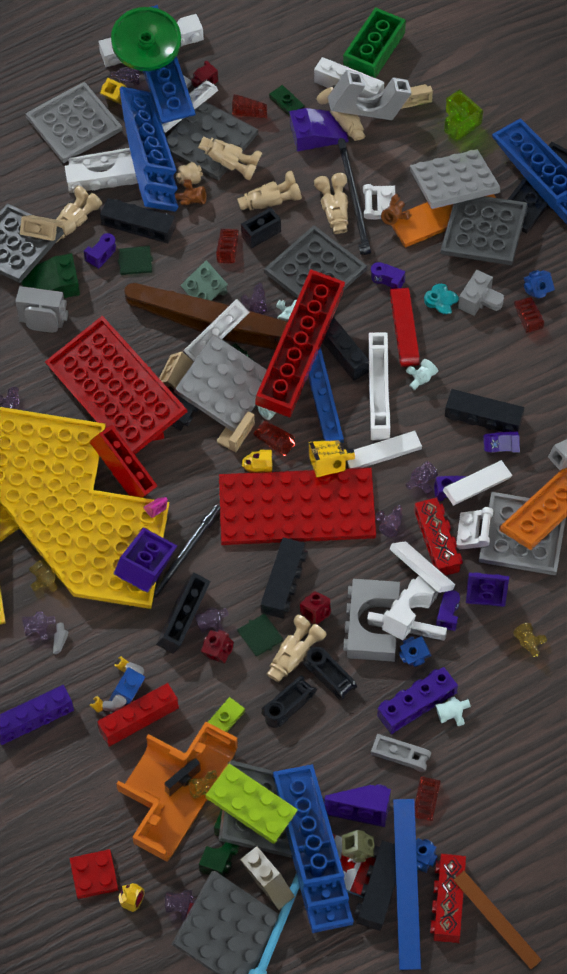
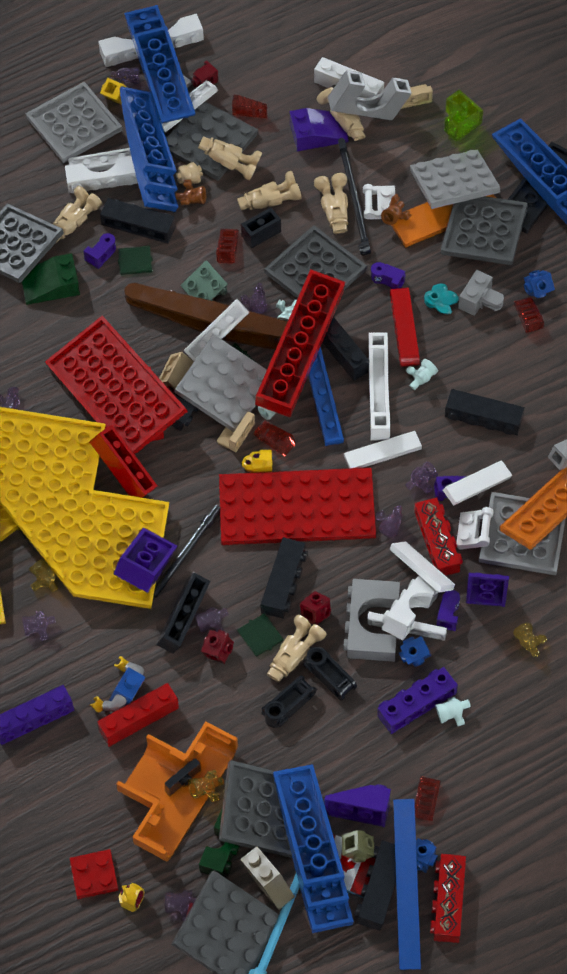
(39, 227): tan panel -> none
(41, 309): light grey brick -> none
(59, 638): light grey bar -> none
(146, 38): green dish -> none
(156, 506): dark pink slope -> none
(227, 715): lime plate -> none
(251, 803): lime plate -> none
(285, 100): dark green plate -> none
(329, 457): yellow torso -> none
(374, 42): green brick -> none
(400, 752): light grey plate -> none
(497, 920): dark orange sticker -> none
(502, 442): dark purple leg -> none

